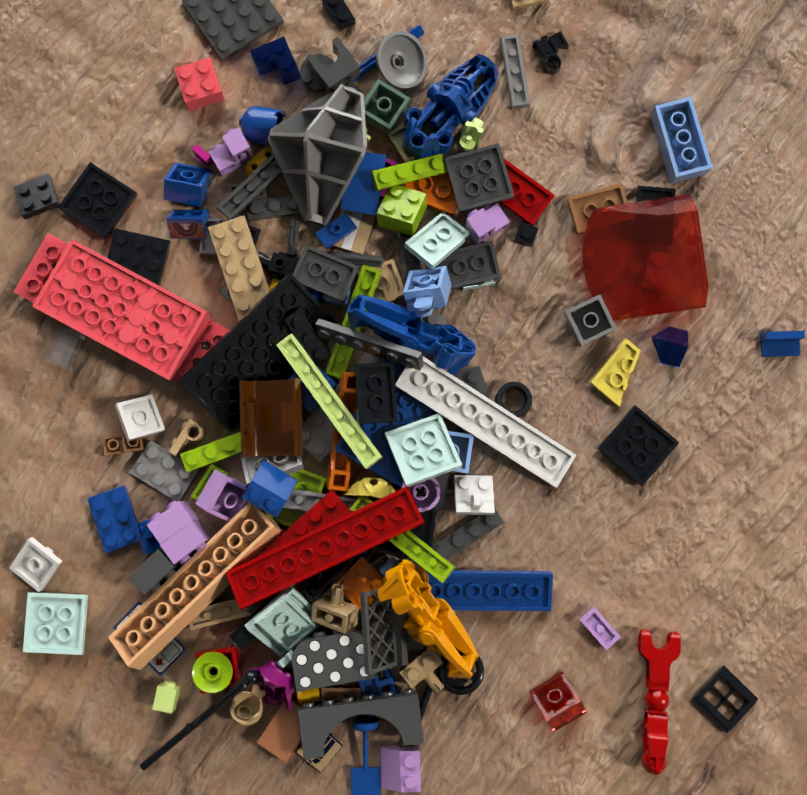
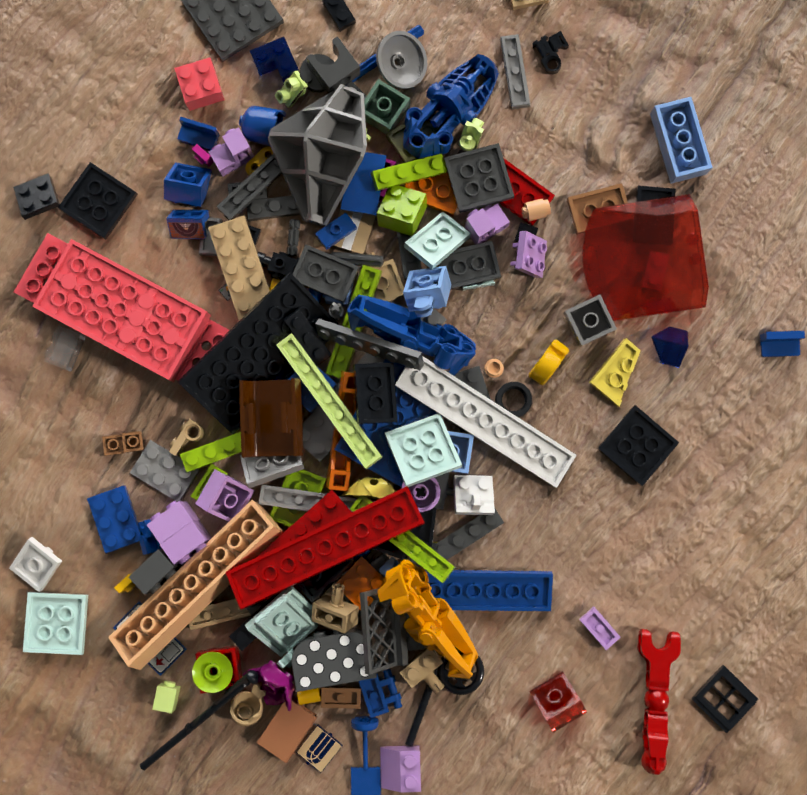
(125, 585): none -> yellow plate
(139, 417): white hinge -> none
(140, 254): black plate -> none
(197, 133): none -> blue panel
(270, 488): blue slope -> none
(291, 90): none -> yellowish green hips
(336, 311): none -> light grey axle
(398, 708): dark grey arch -> none
(494, 368): none -> light nougat plate
(530, 254): none -> lavender plate
(536, 209): none -> light nougat brick
(549, 362): none -> yellow animal

